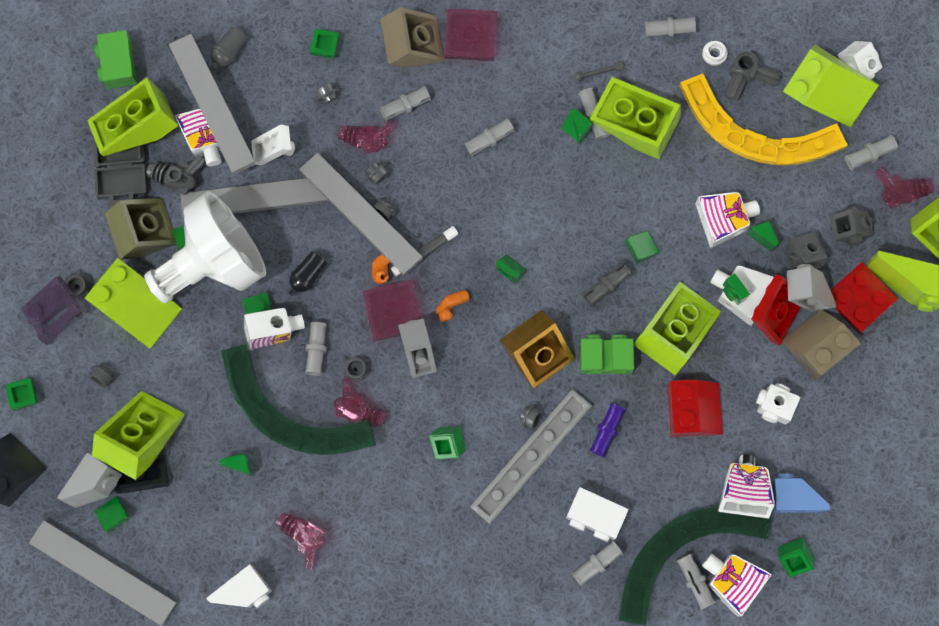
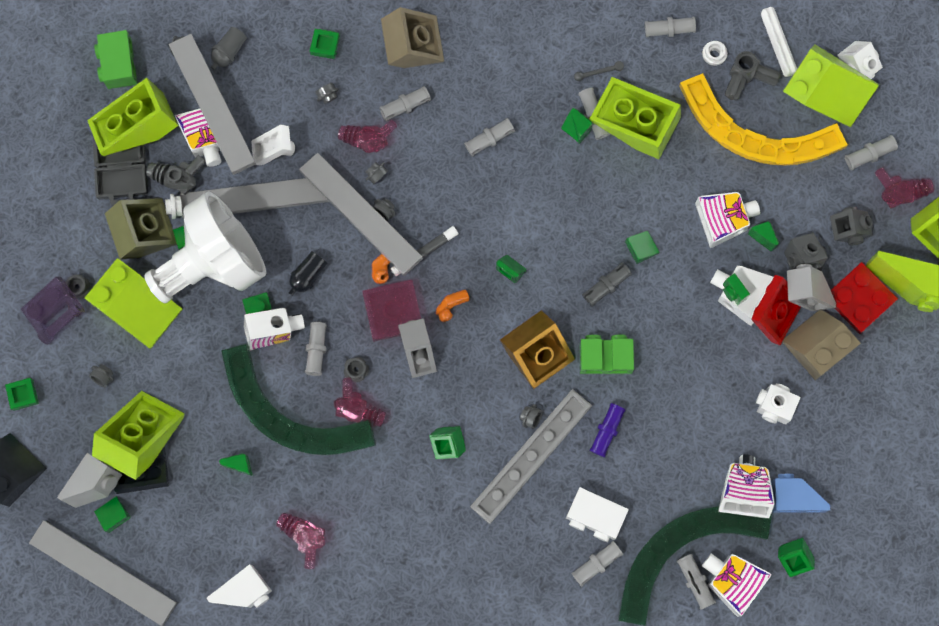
(173, 206): none -> white plate
(470, 34): clear pink plate -> none
(677, 328): lime slope -> none
(694, 408): red slope -> none
(778, 41): none -> white axle

